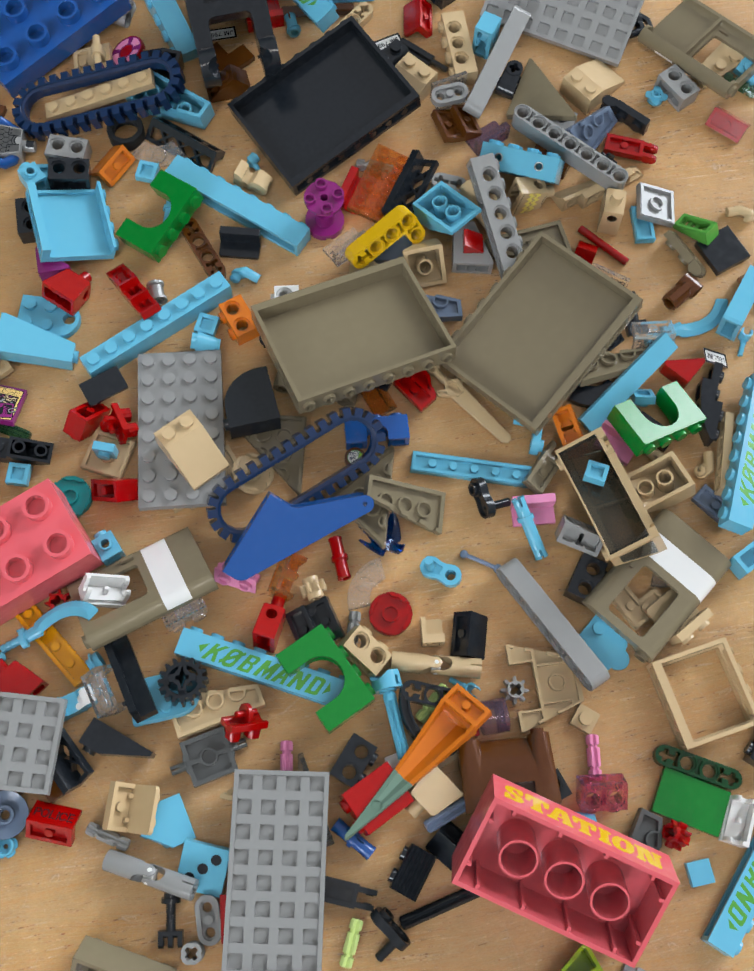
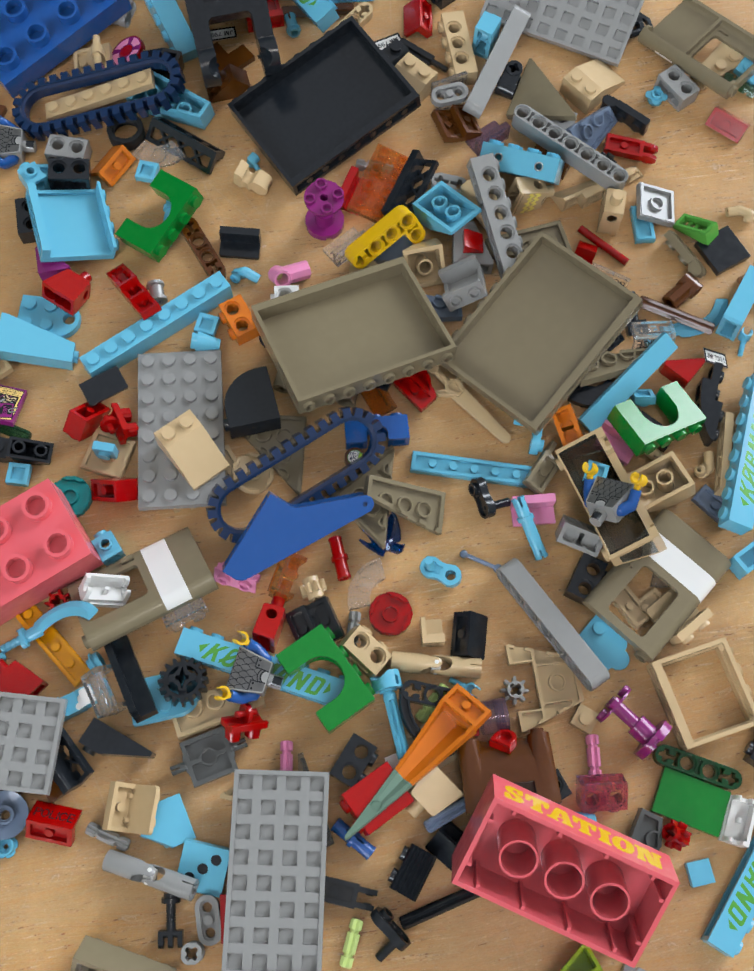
(242, 207): medium azure brick -> none
(250, 673): none -> torso
(291, 273): none -> bright pink piece
(463, 283): none -> light grey panel
(504, 740): none -> red tile
(610, 498): none -> torso
(640, 728): none -> magenta piece
(677, 315): none -> axle

